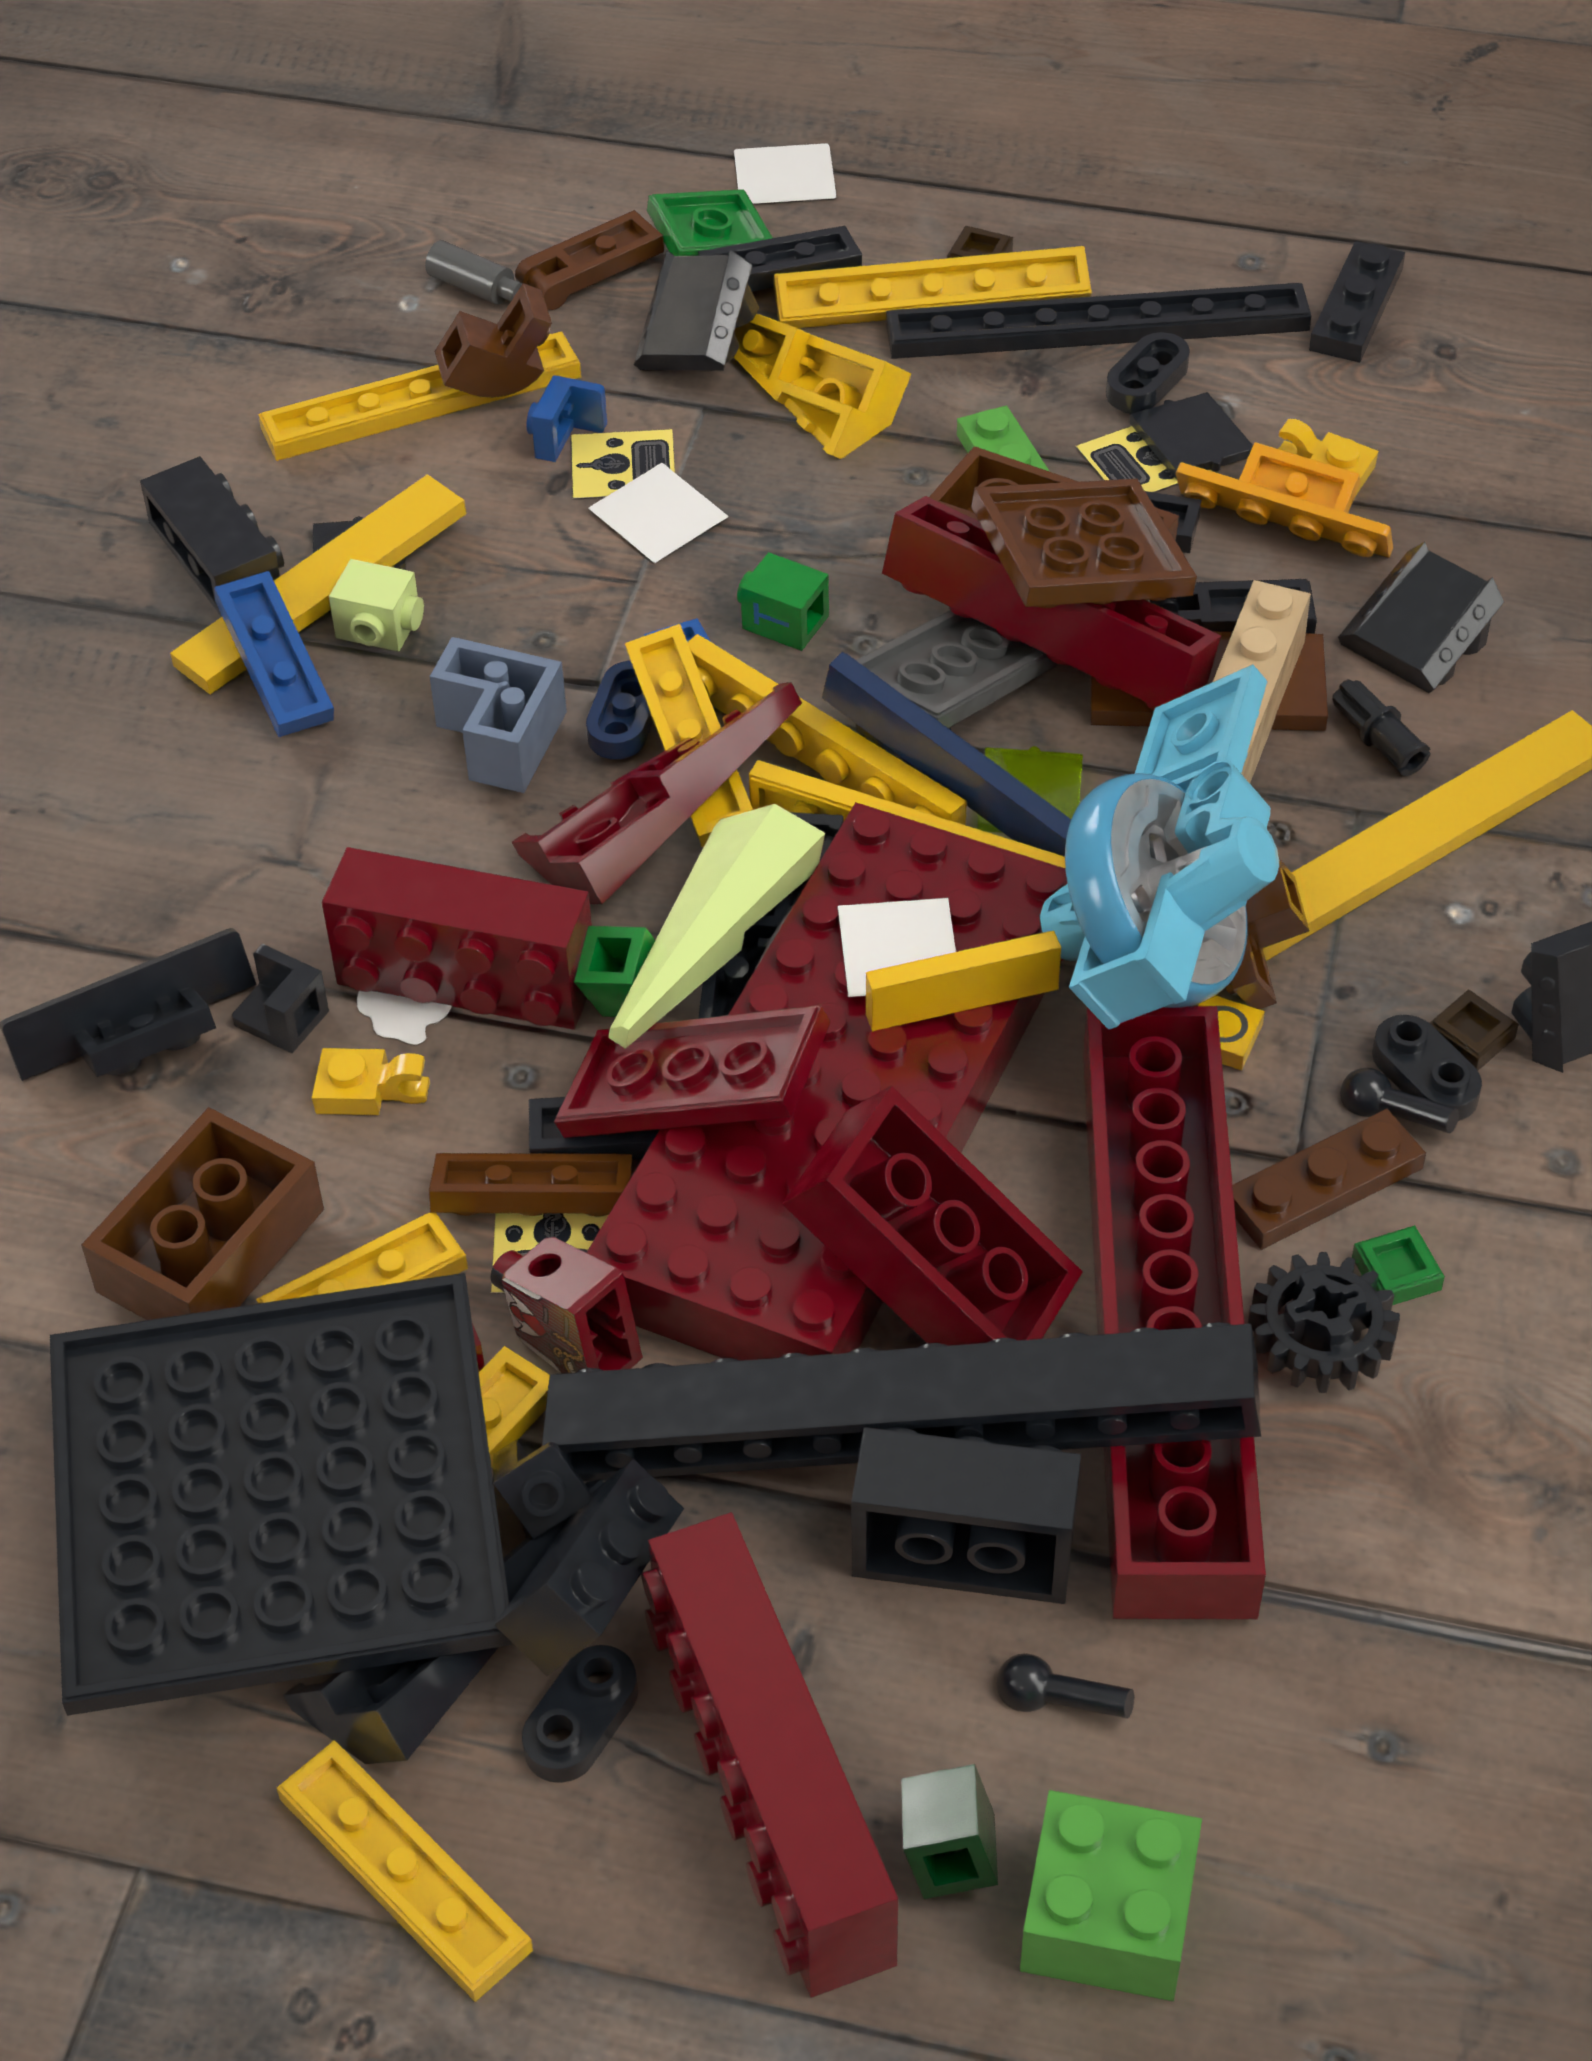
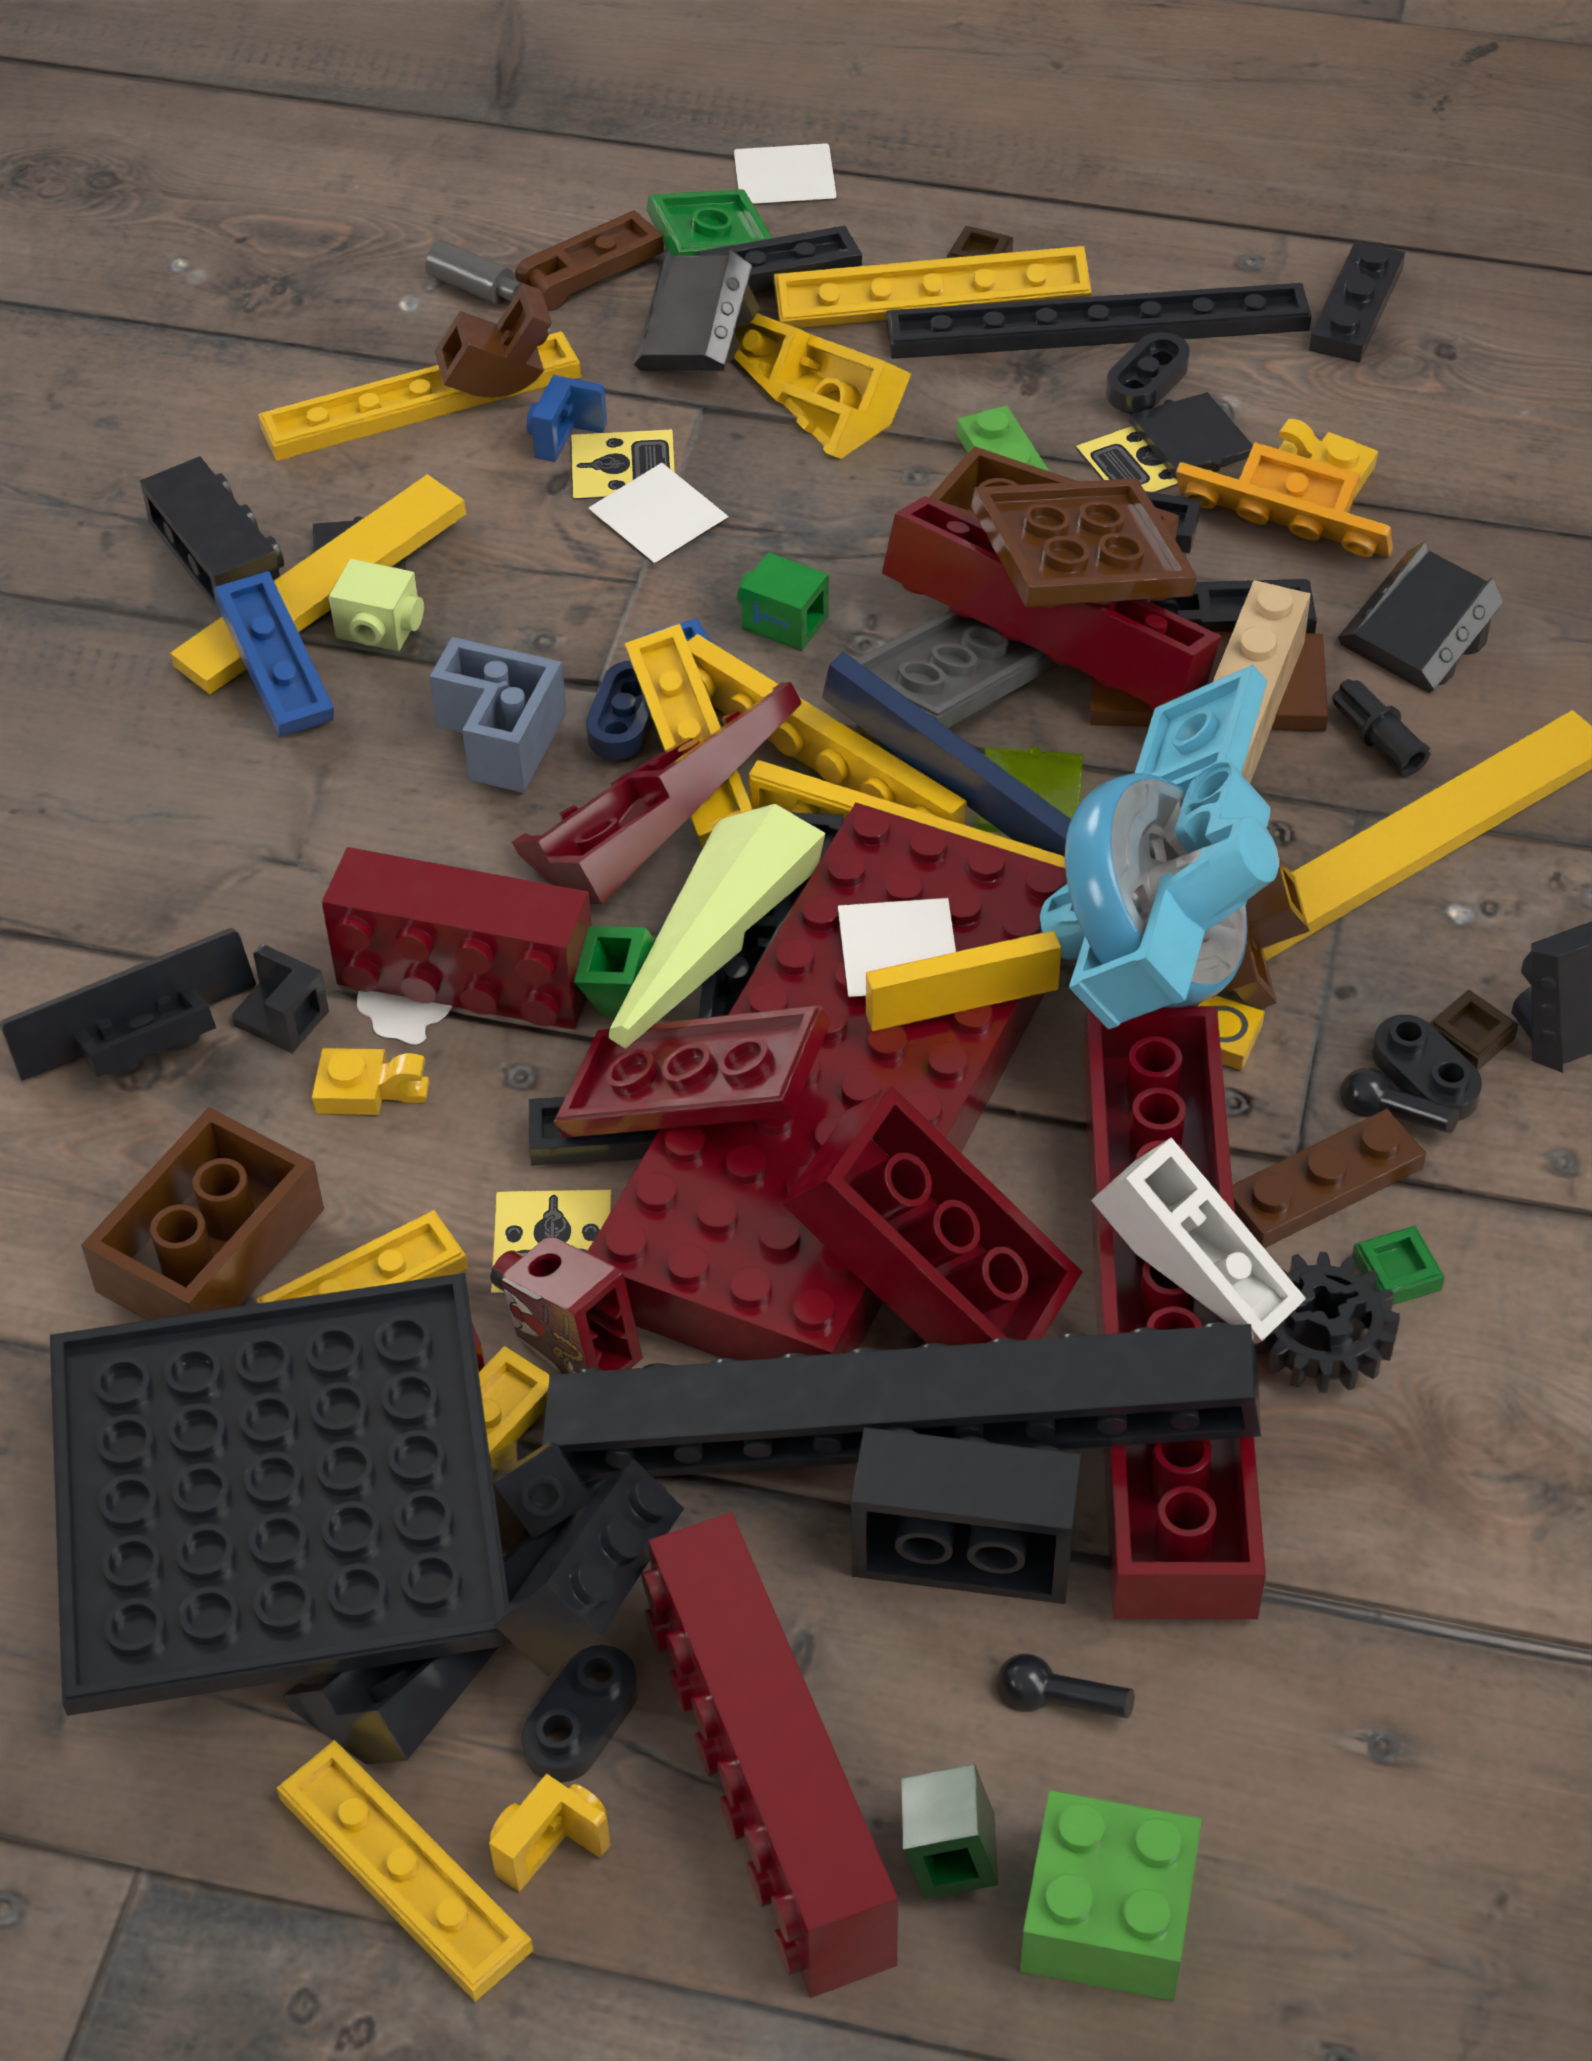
(528, 1183): reddish brown plate -> none
(532, 1831): none -> yellow bracket
(1197, 1240): none -> white slope

